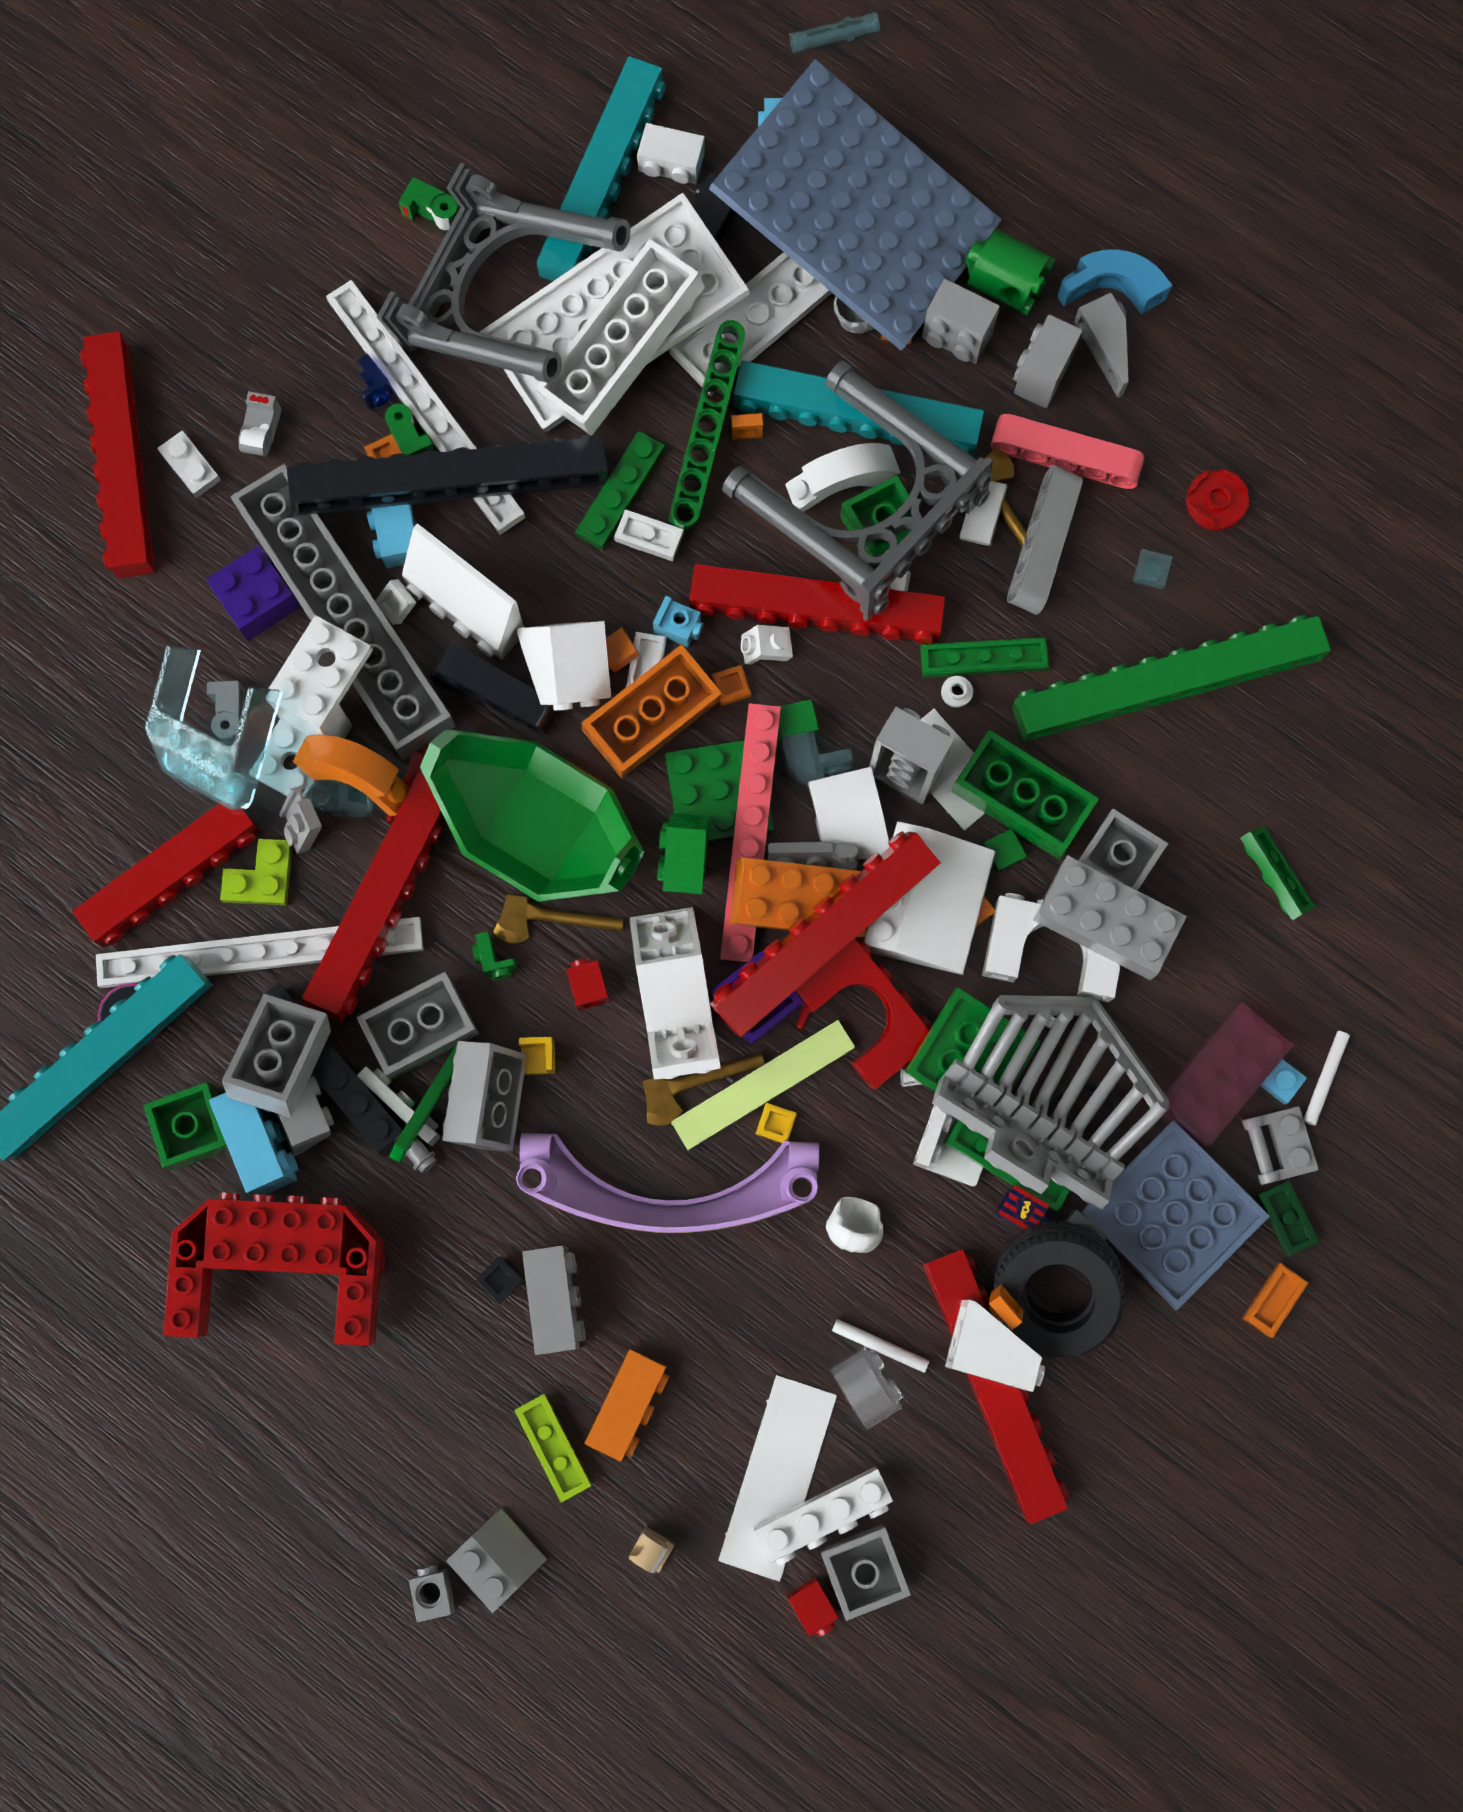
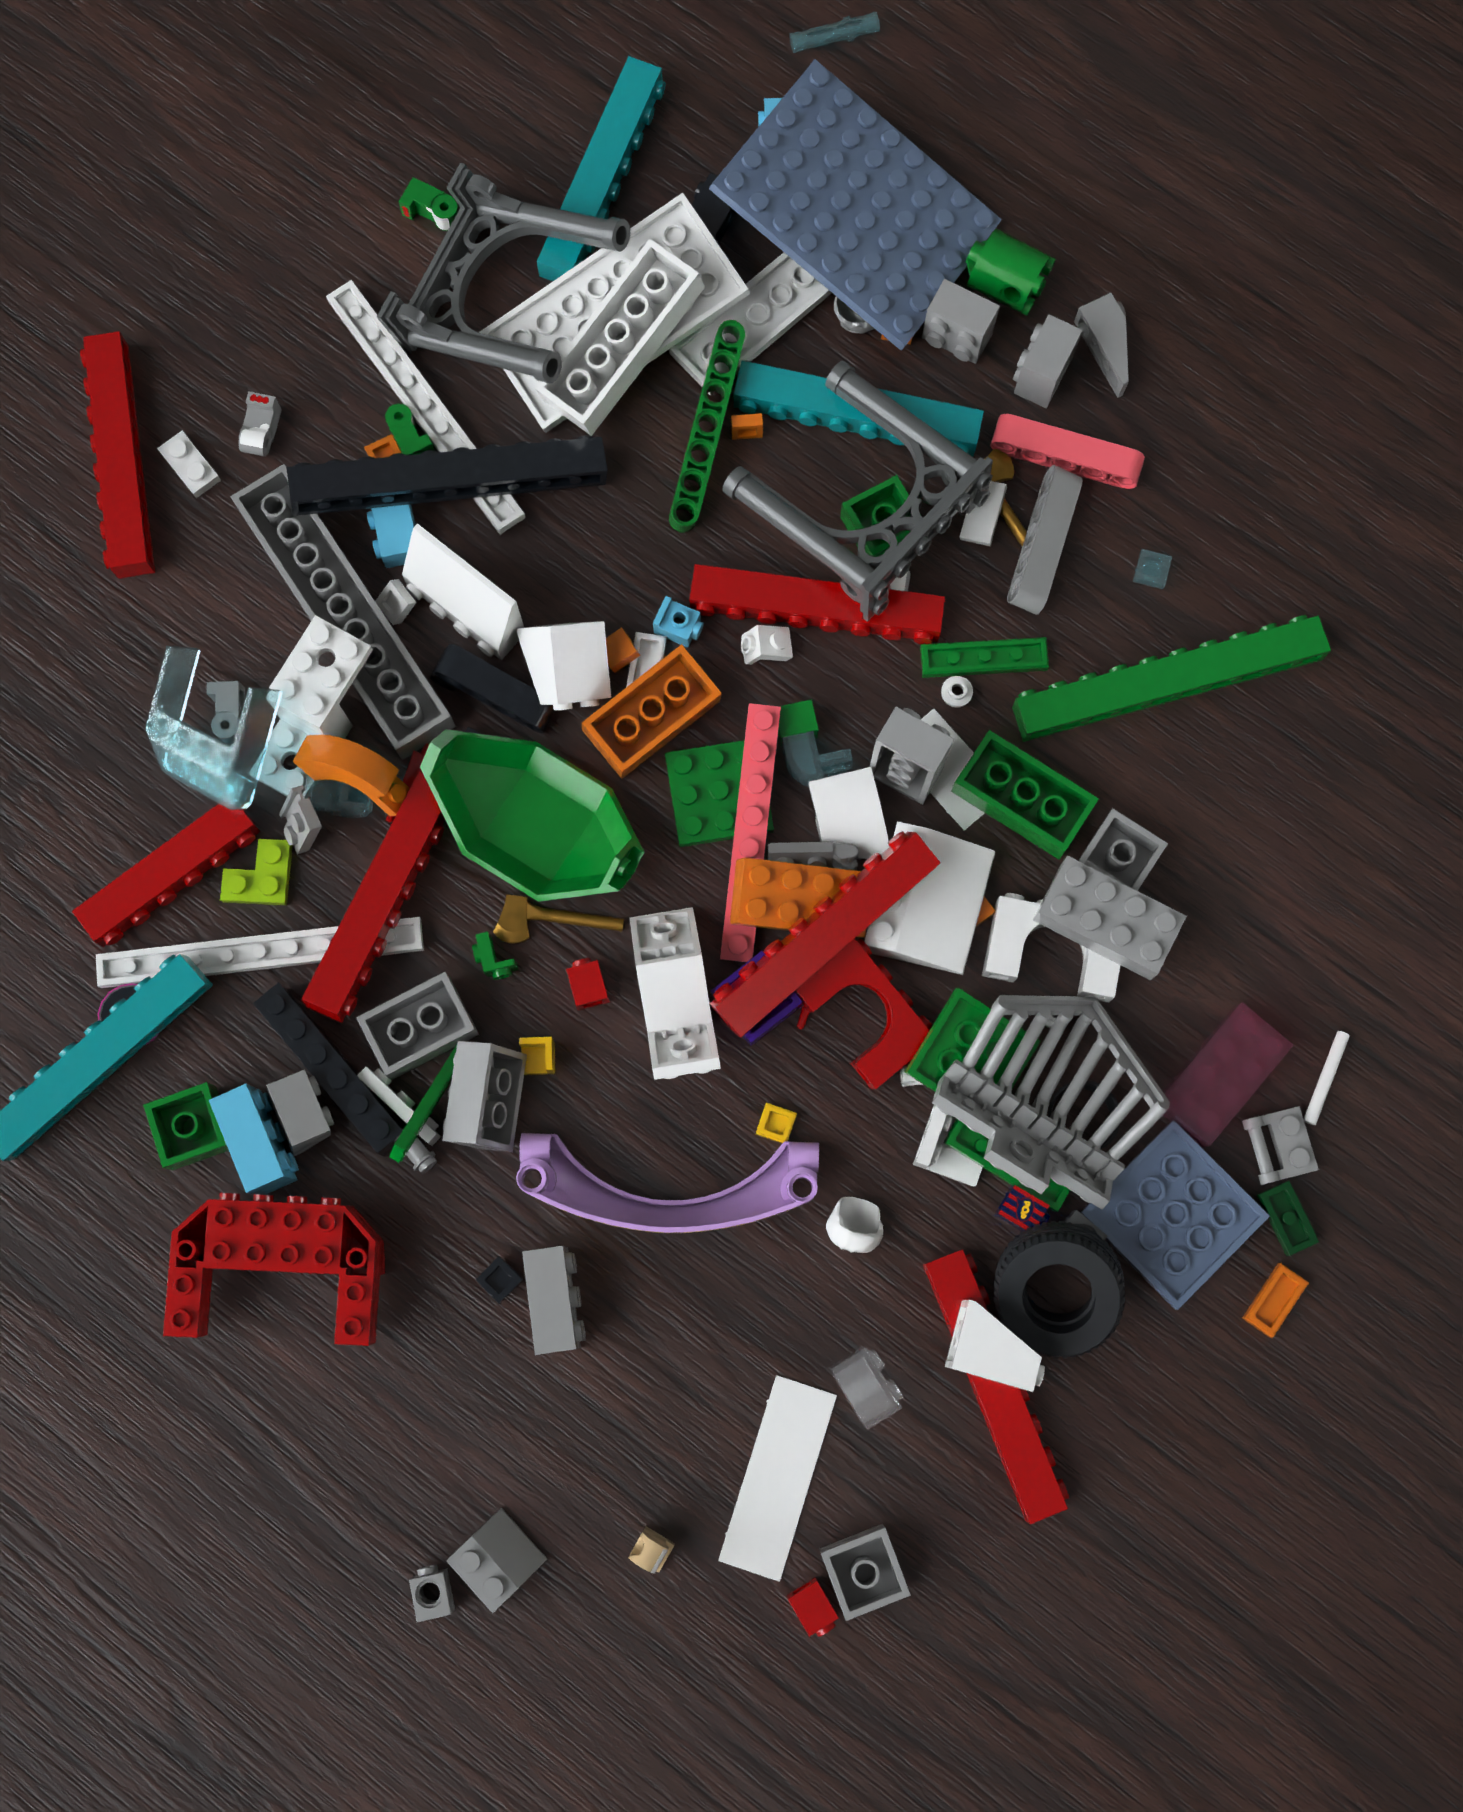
(253, 593): dark purple brick -> none
(276, 1055): light grey brick -> none
(378, 385): clear blue bracket -> none
(553, 1447): lime plate -> none
(620, 490): green plate -> none
(627, 1406): orange brick -> none
(649, 535): white plate -> none
(660, 1092): pearl gold piece -> none
(671, 154): white brick -> none
(685, 854): green brick -> none
(732, 685): orange tile -> none
(763, 1085): yellowish green tile -> none
(823, 1514): white brick -> none
(841, 469): white arch -> none
(880, 1345): white bar -> none
(1005, 1308): orange plate -> none
(1007, 850): green tile -> none
(1121, 271): dark azure arch -> none
(1217, 499): red tile -> none
(1277, 873): green plate -> none
(1283, 1082): medium azure plate -> none

